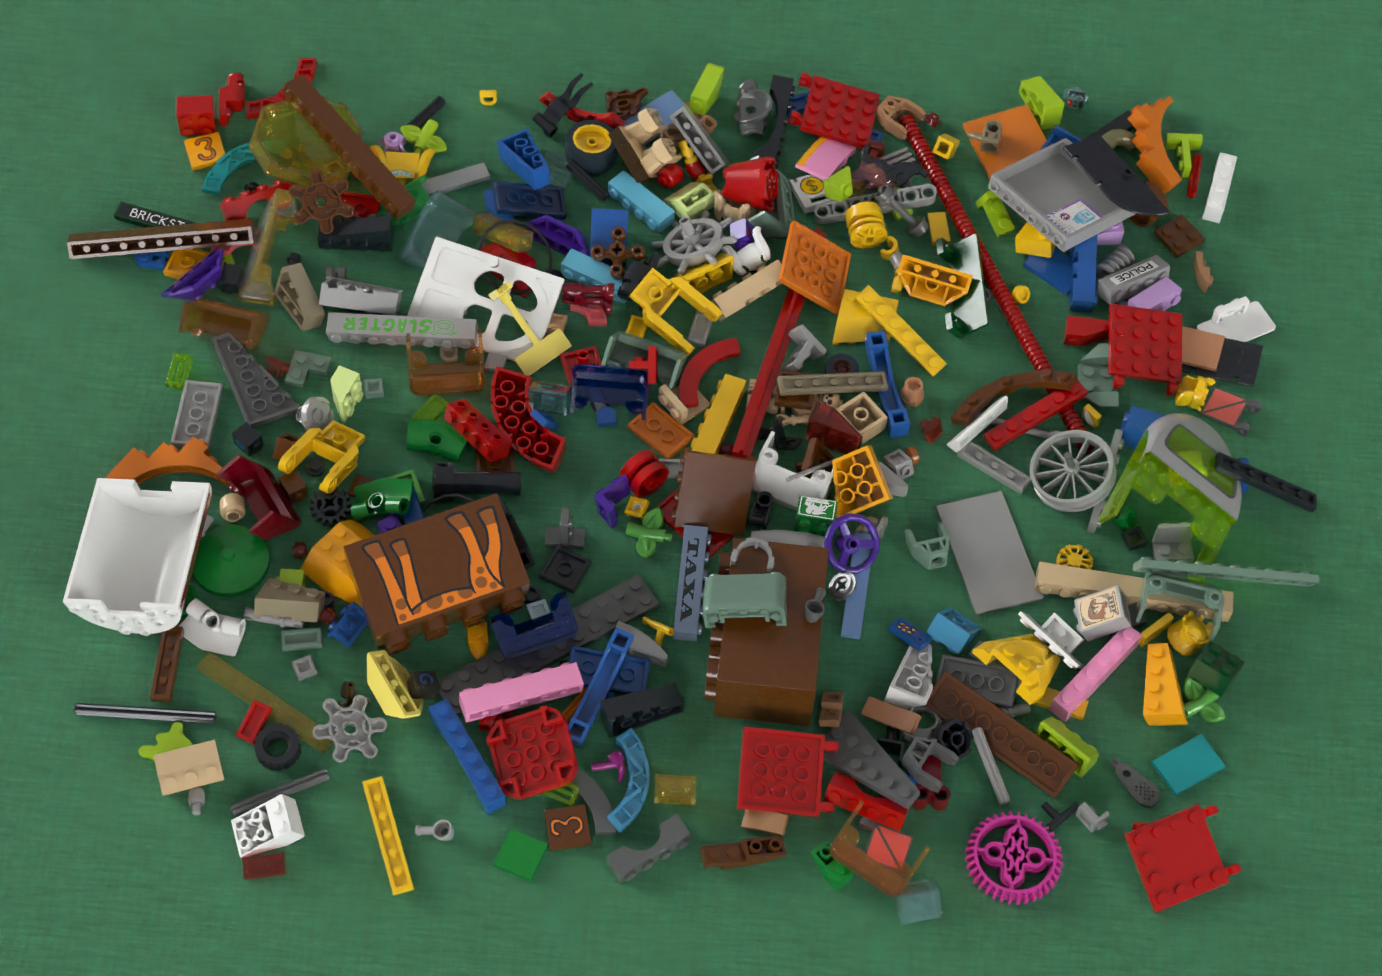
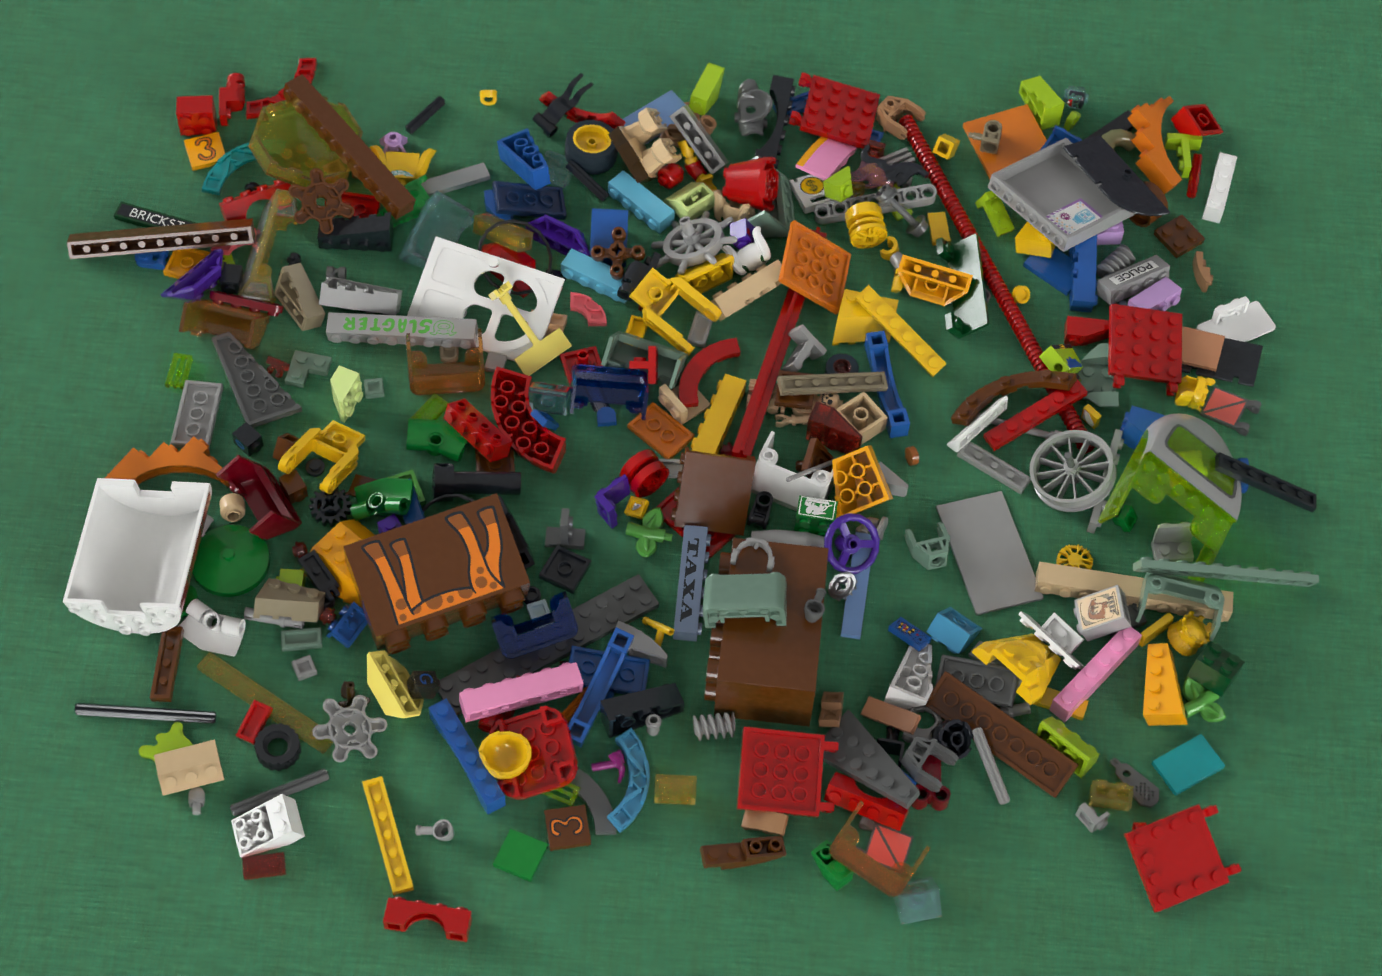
(238, 301): none -> dark red plate
(315, 413): light grey tile -> none
(319, 574): none -> black hinge
(403, 913): none -> red arch
(424, 138): lime plant -> none
(478, 640): light orange plate -> none
(505, 754): none -> yellow cylinder
(577, 295): dark red piece -> none
(625, 102): reddish brown tile -> none
(627, 862): dark grey arch -> none
(653, 723): none -> light grey pin
(714, 726): none -> light grey piece
(779, 438): black bracket -> none
(900, 463): light grey bracket -> none
(912, 392): nougat piece -> none
(931, 429): clear red tile -> none
(932, 119): dark red plate -> none
(1019, 849): dark pink gear -> none
(1058, 818): black piece -> none
(1062, 359): none -> lime torso
(1071, 120): none -> lime tile
(1110, 795): none -> clear yellow brick
(1134, 538): black plate -> none
(1196, 121): none -> red slope

